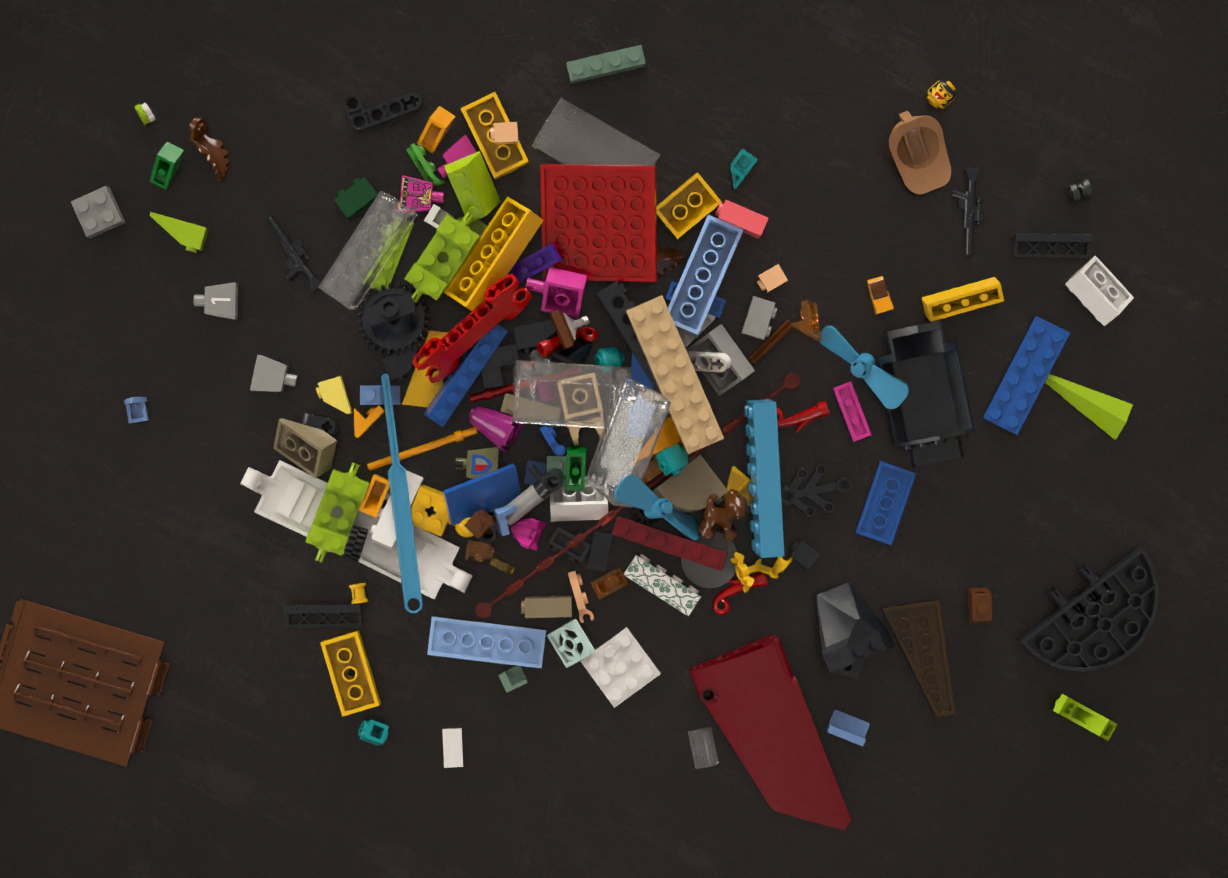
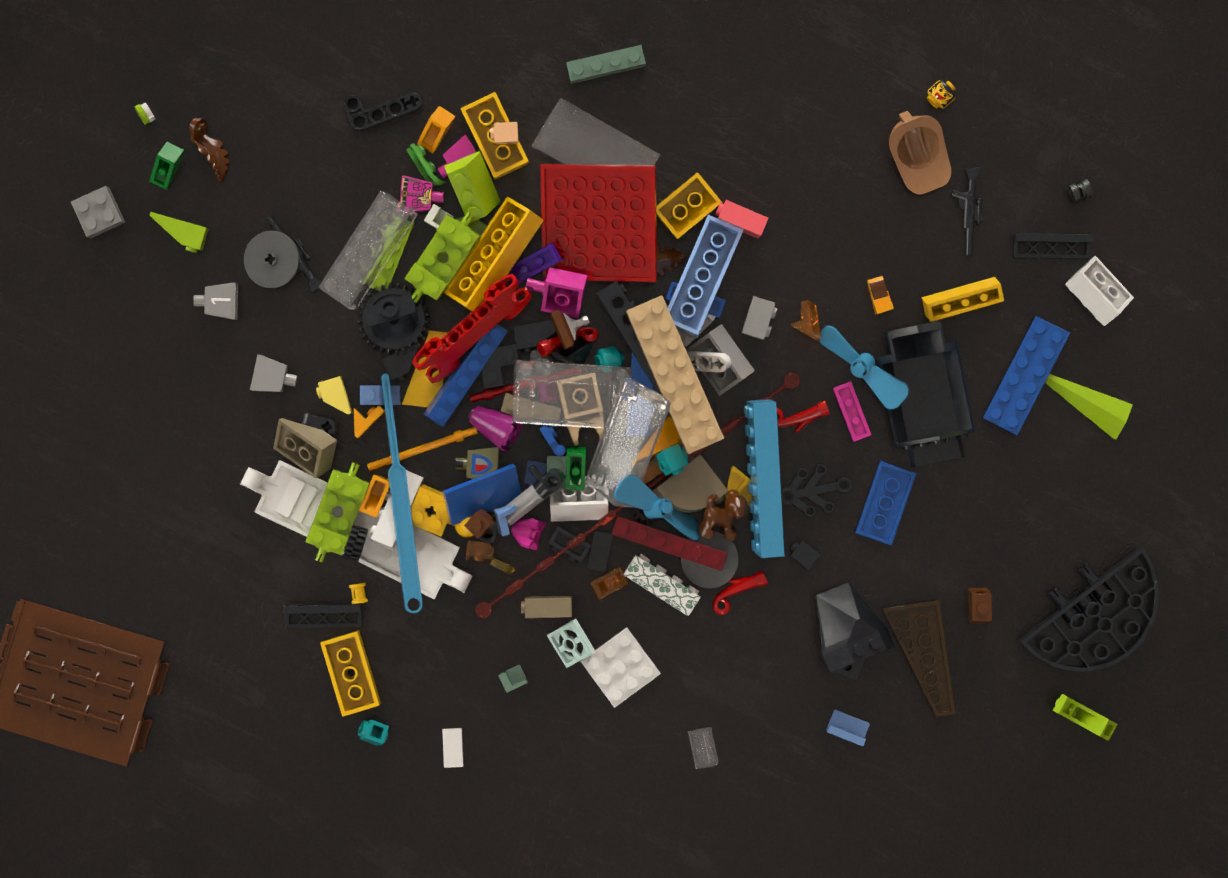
(136, 409): medium blue tile -> none
(279, 271): none -> dark grey piece
(356, 197): dark green brick -> none
(486, 642): light blue plate -> none
(581, 598): light nougat plate -> none
(741, 166): teal slope -> none
(743, 572): yellow piece -> none
(770, 342): reddish brown axle -> none
(771, 278): light nougat brick -> none
(772, 730): dark red panel -> none

